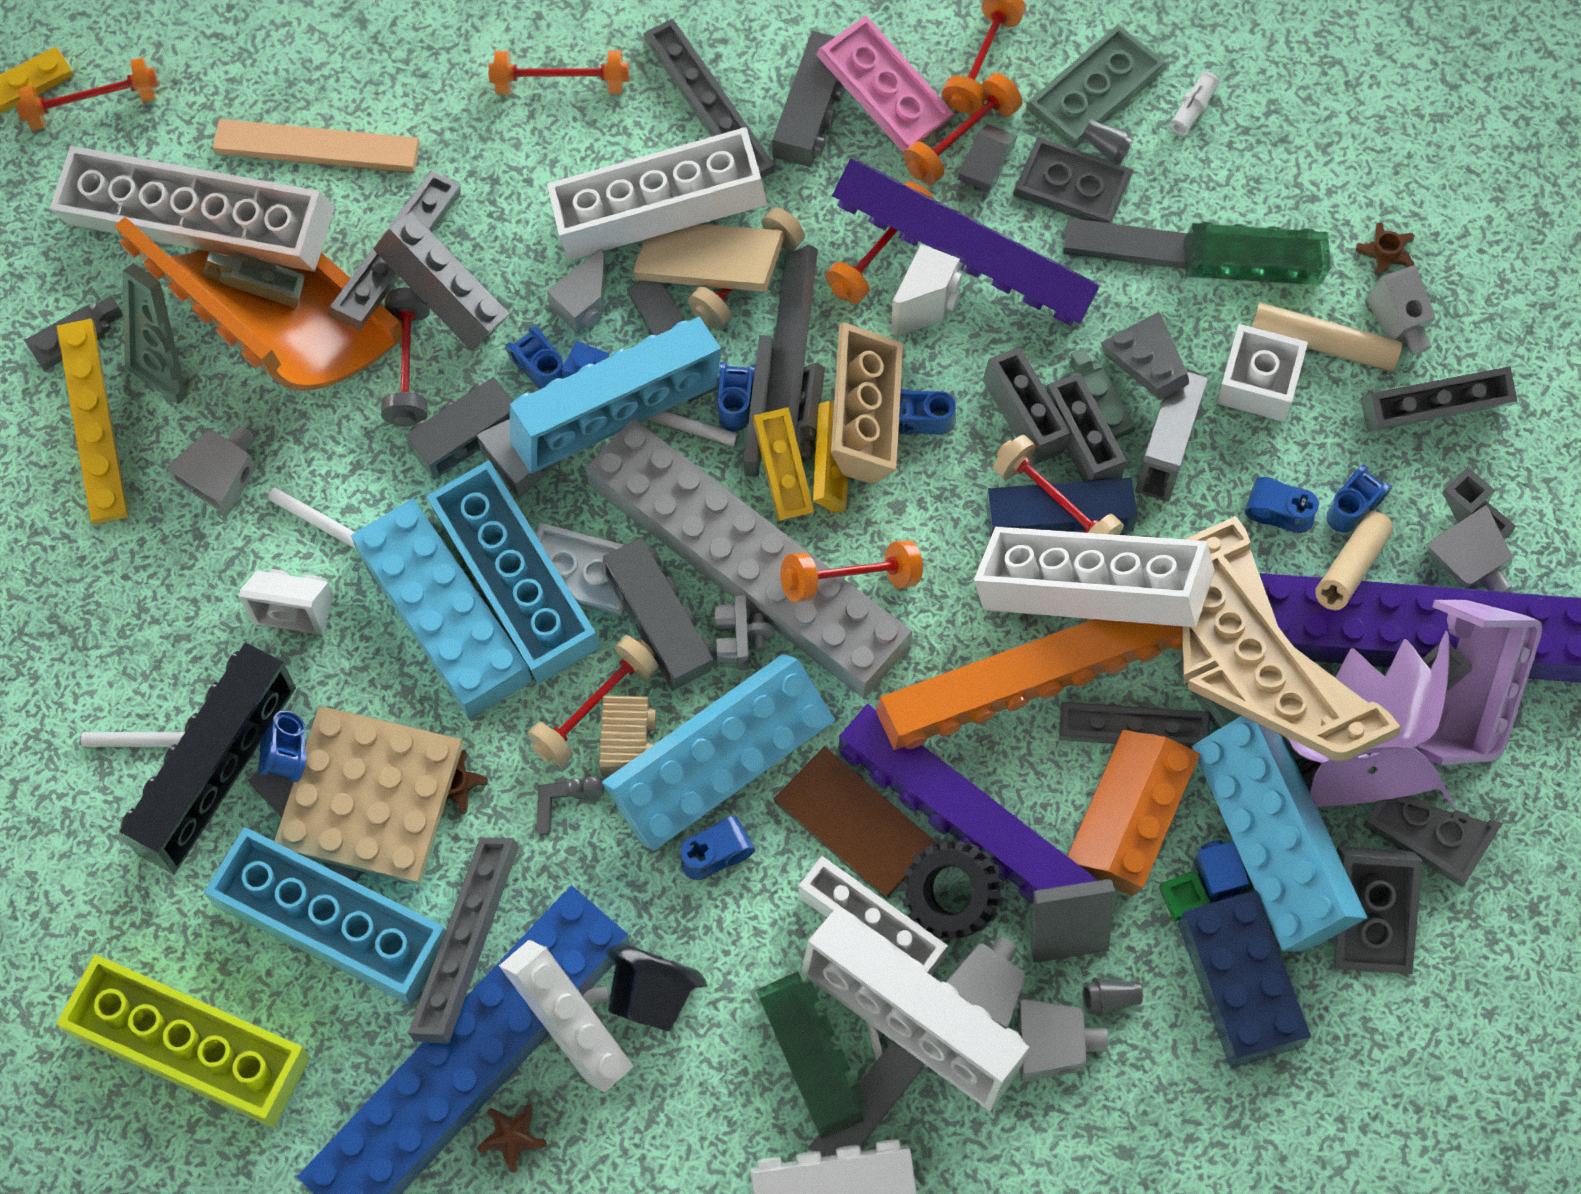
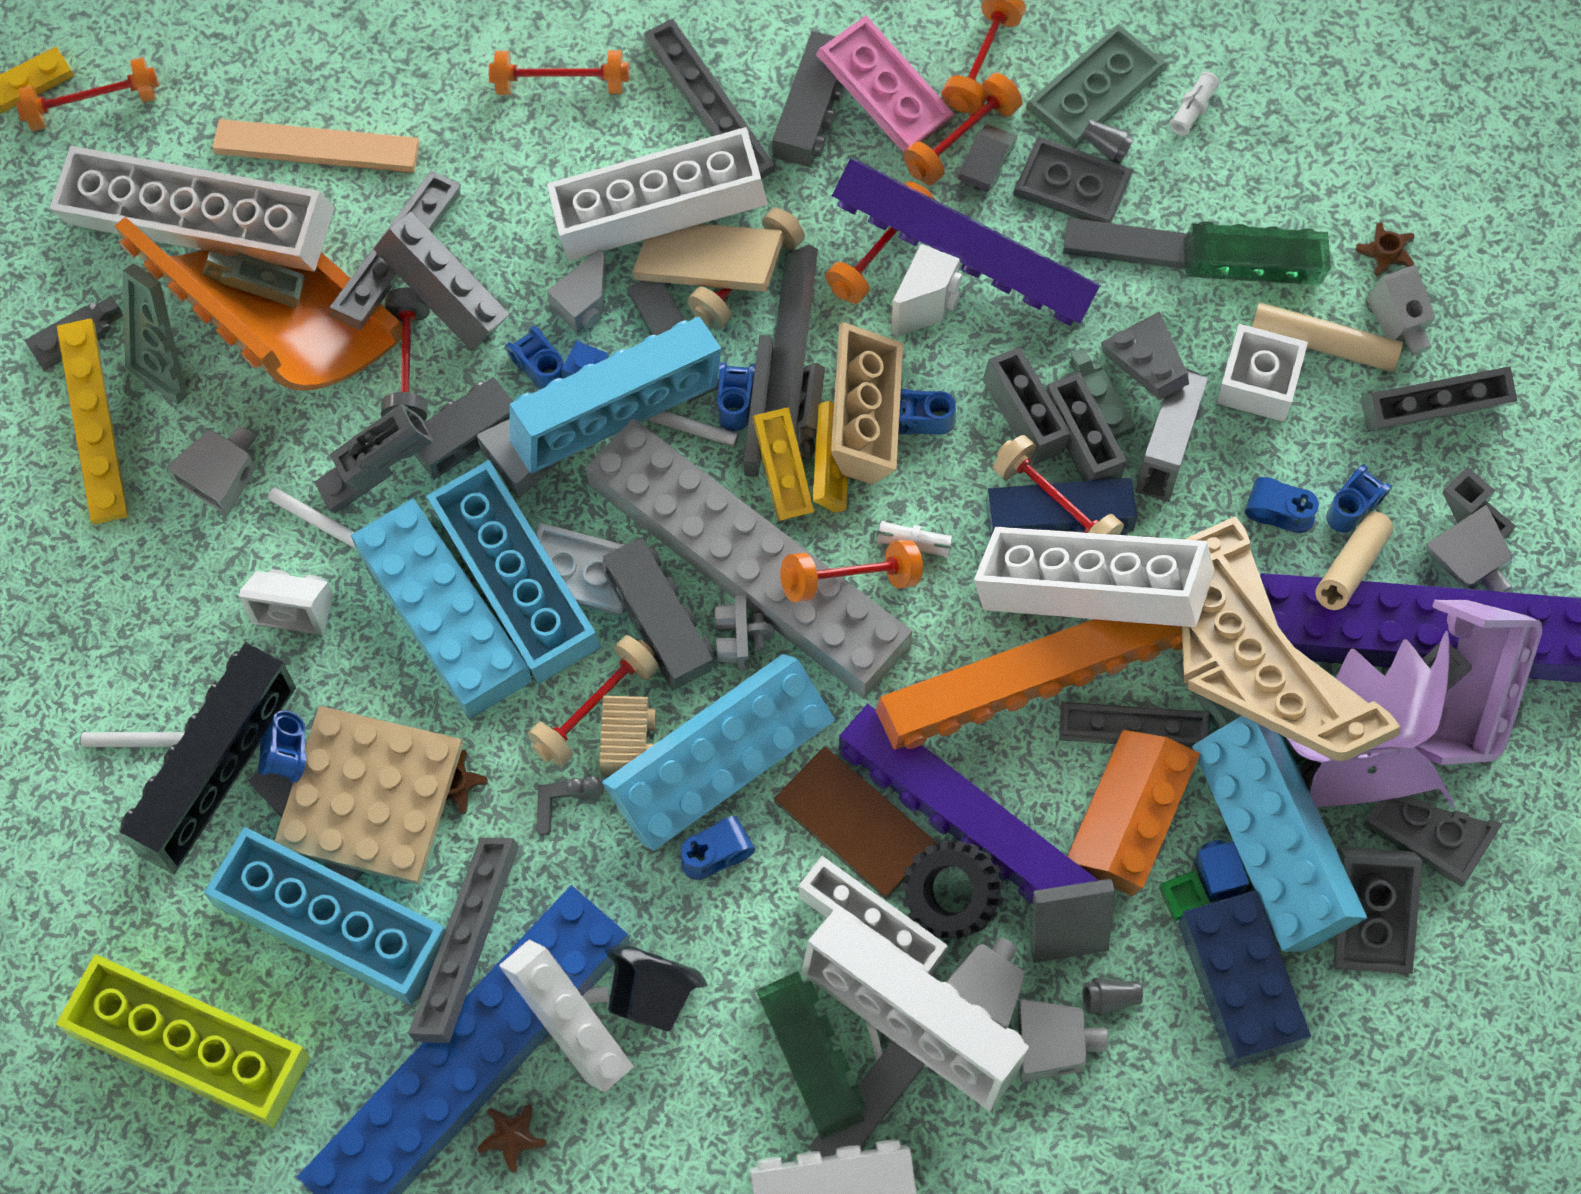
(369, 454): none -> dark grey plate
(924, 540): none -> white pin

